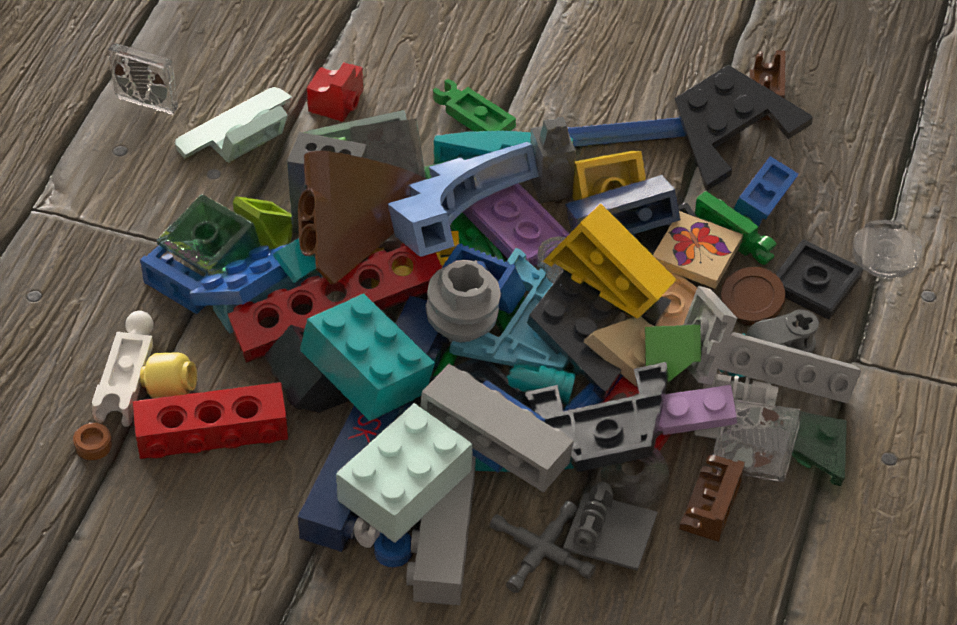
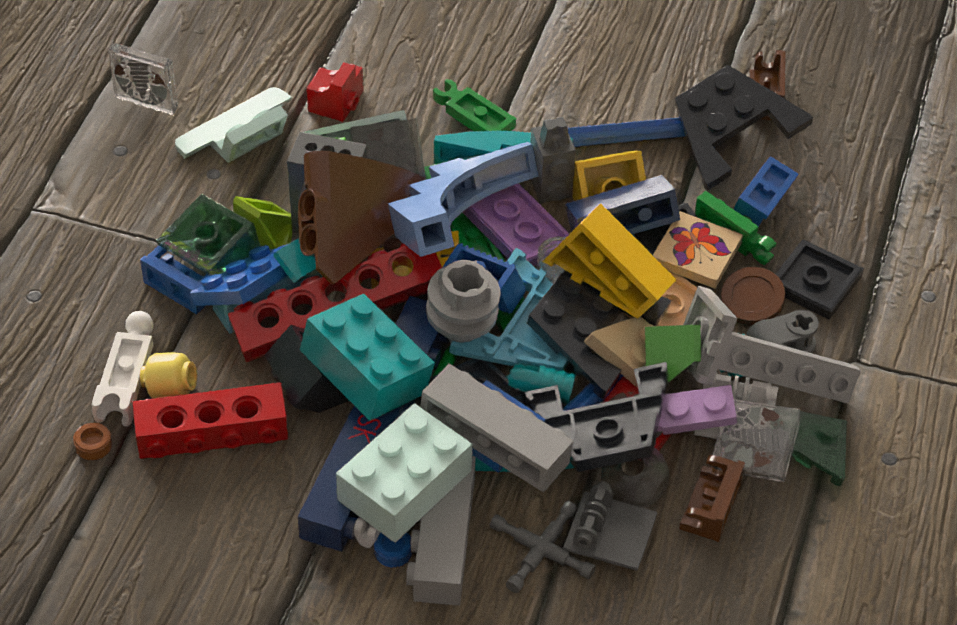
(887, 249): clear tile -> none

